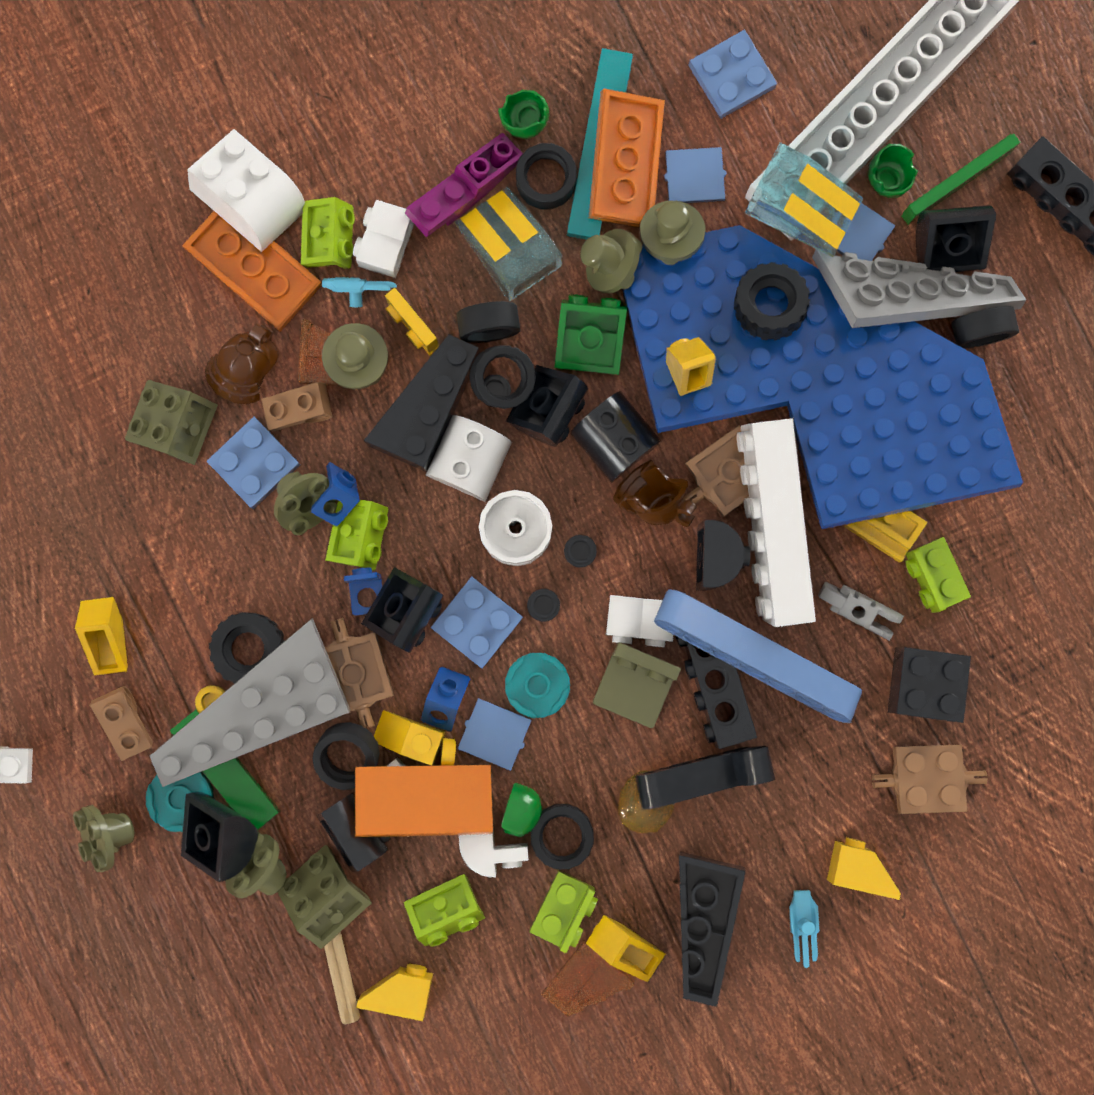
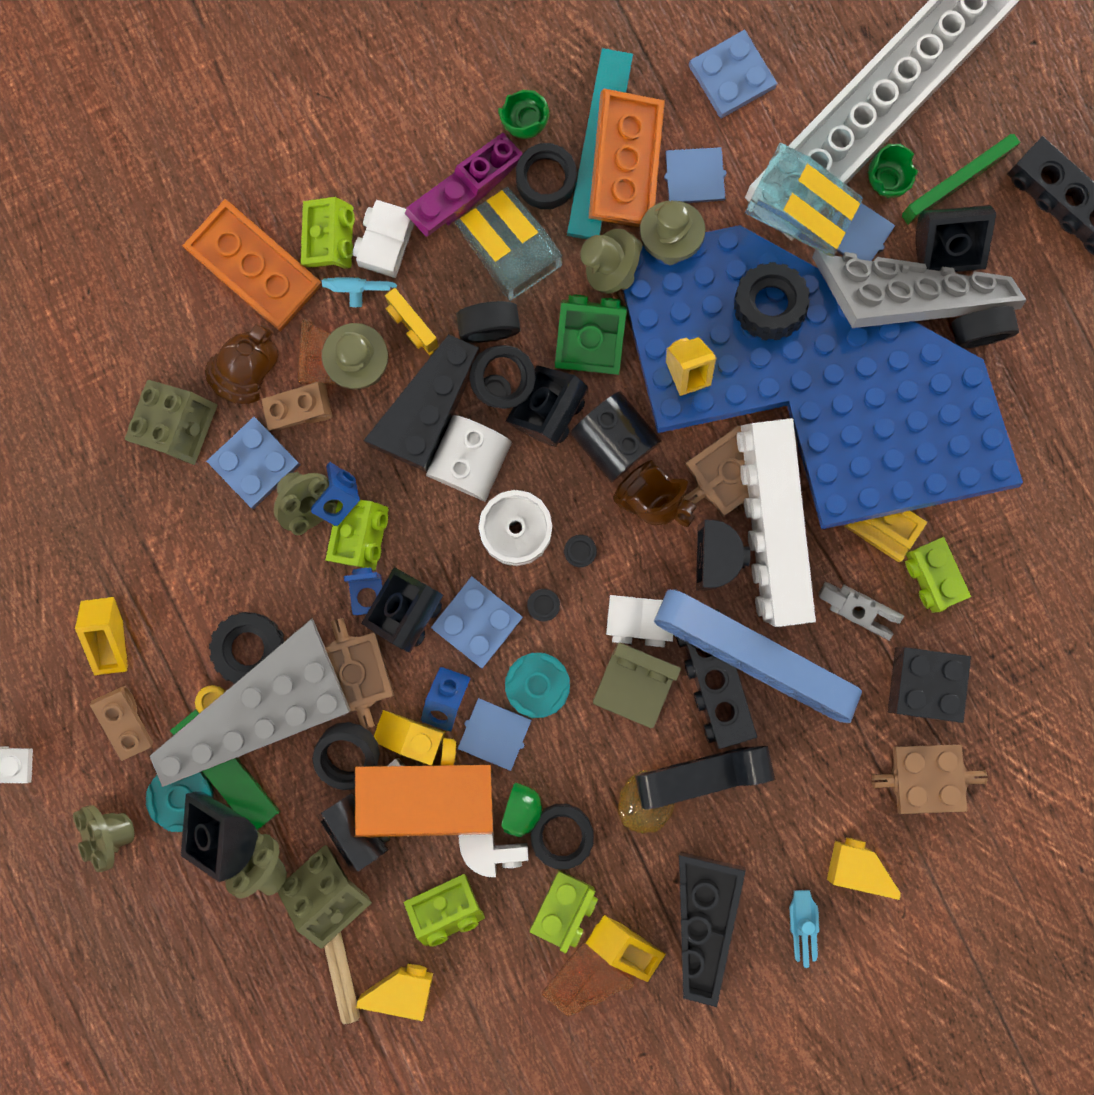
(246, 190): white brick -> none

